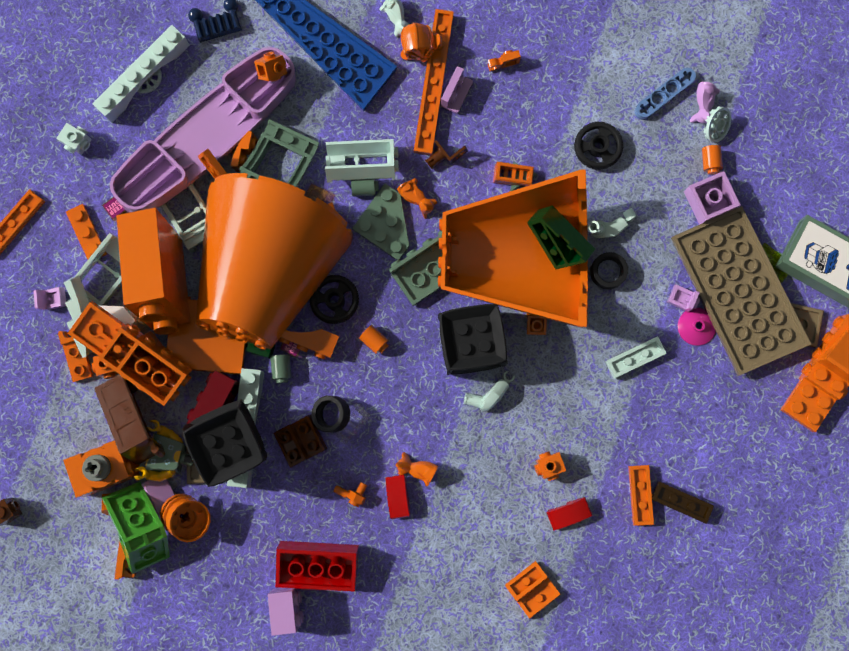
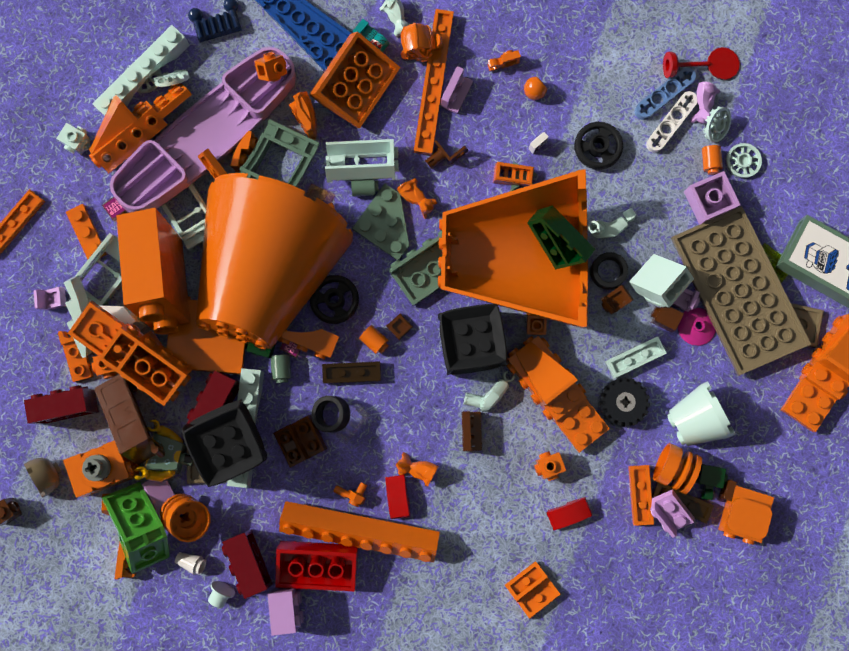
(43, 475): none -> dark tan cylinder
(61, 405): none -> dark red brick
(126, 131): none -> orange wedge
(169, 79): none -> light aqua wheel
(192, 563): none -> white cone
(220, 594): none -> light aqua piece
(247, 564): none -> dark red brick
(304, 113): none -> orange slope
(351, 372): none -> dark brown plate
(355, 80): none -> orange slope
(359, 531): none -> orange brick
(372, 35): none -> teal leg
(399, 326): none -> reddish brown tile
(471, 431): none -> reddish brown bracket
(534, 88): none -> orange piece
(538, 142): none -> white tile
(556, 392): none -> orange wedge
(616, 300): none -> reddish brown bracket
(620, 410): none -> black wheel
(661, 281): none -> light aqua brick
(666, 318): none -> reddish brown brick
(671, 512): none -> lavender bracket
(672, 122): none -> white beam
(681, 469): none -> orange wheel
(700, 417): none -> light aqua cone
(711, 477): none -> dark green brick
(721, 63): none -> red piece
(727, 491): none -> reddish brown tile
(743, 160): none -> light aqua wheel
(747, 515): none -> orange brick

